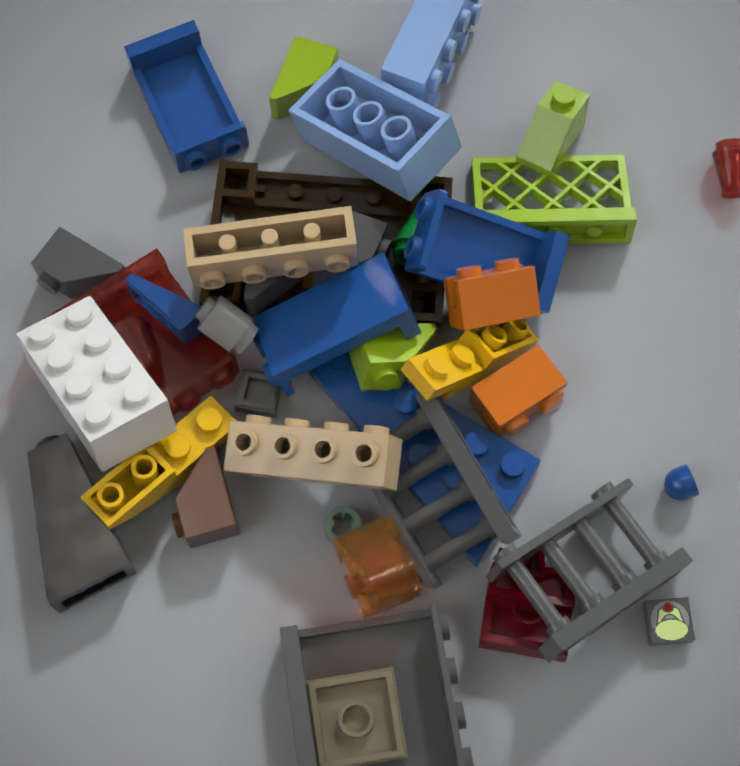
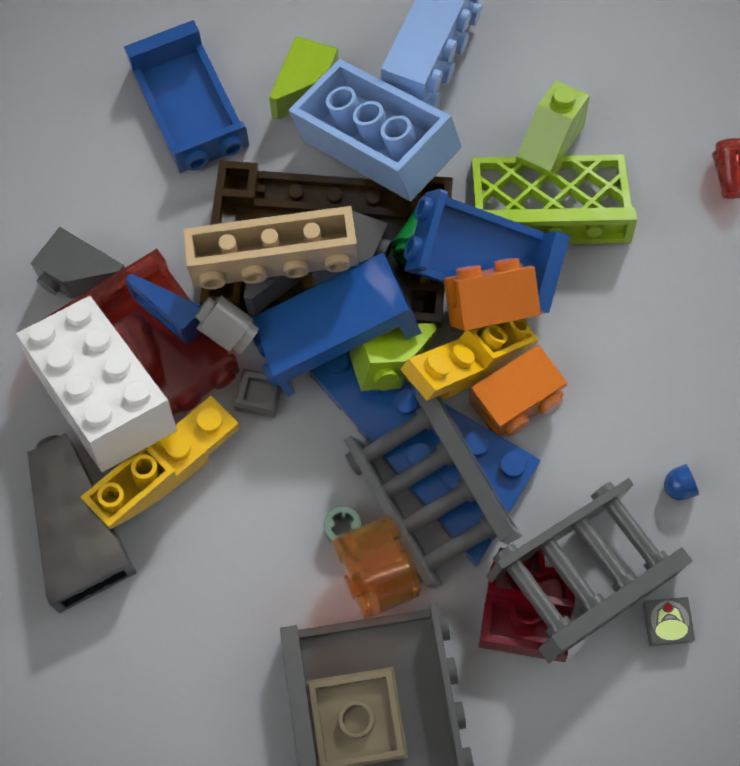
(205, 504): reddish brown slope -> none
(314, 454): tan brick -> none

